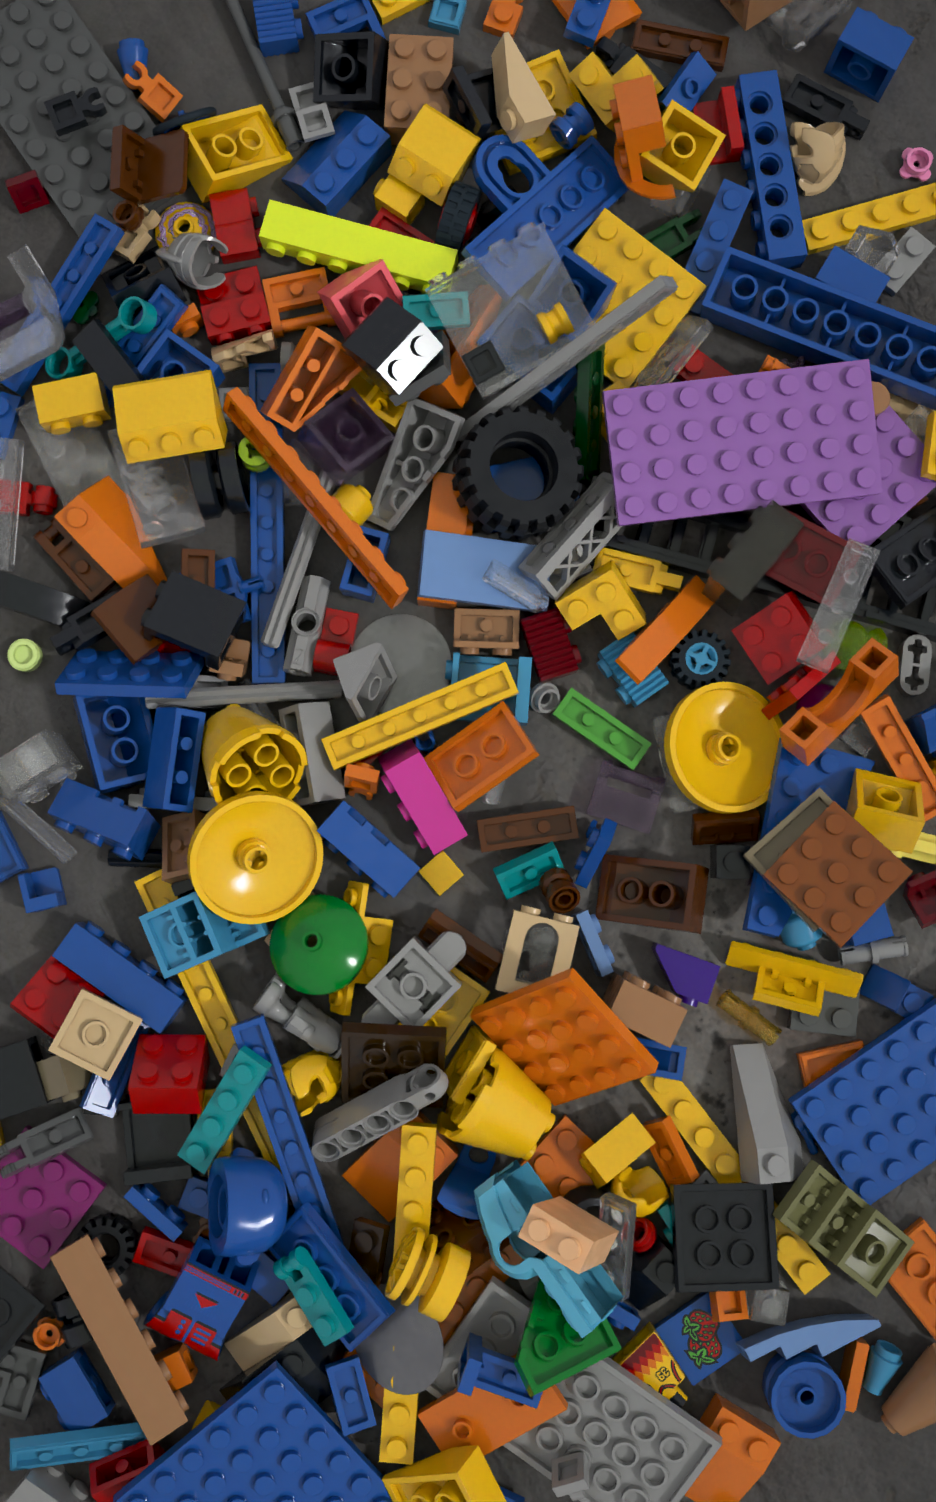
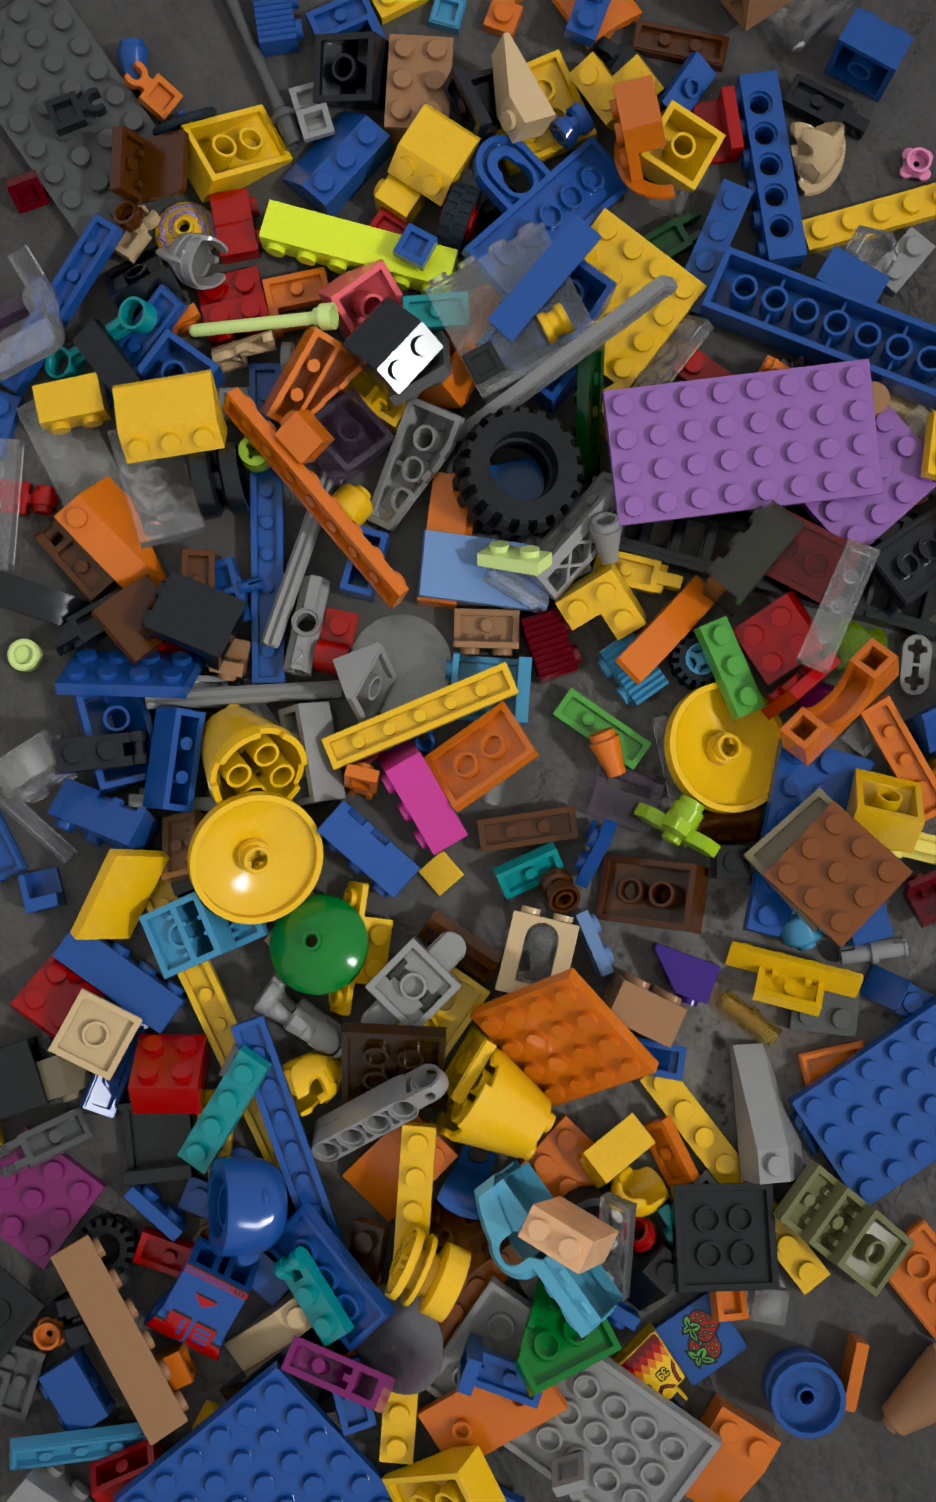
(88, 310): dark green plant -> none
(99, 752): none -> black plate
(119, 894): none -> yellow tile
(303, 435): none -> orange brick
(323, 317): none -> yellowish green piece
(338, 1374): none -> magenta slope
(415, 246): none -> blue plate
(523, 559): none -> yellowish green plate
(544, 278): none -> blue tile
(547, 703): light grey plate -> none
(606, 536): none -> light grey cone
(608, 751): none -> orange cone
(680, 824): none -> lime plant
(729, 668): none -> bright green plate
(820, 1333): medium blue slope -> none
(882, 1365): dark azure cone -> none

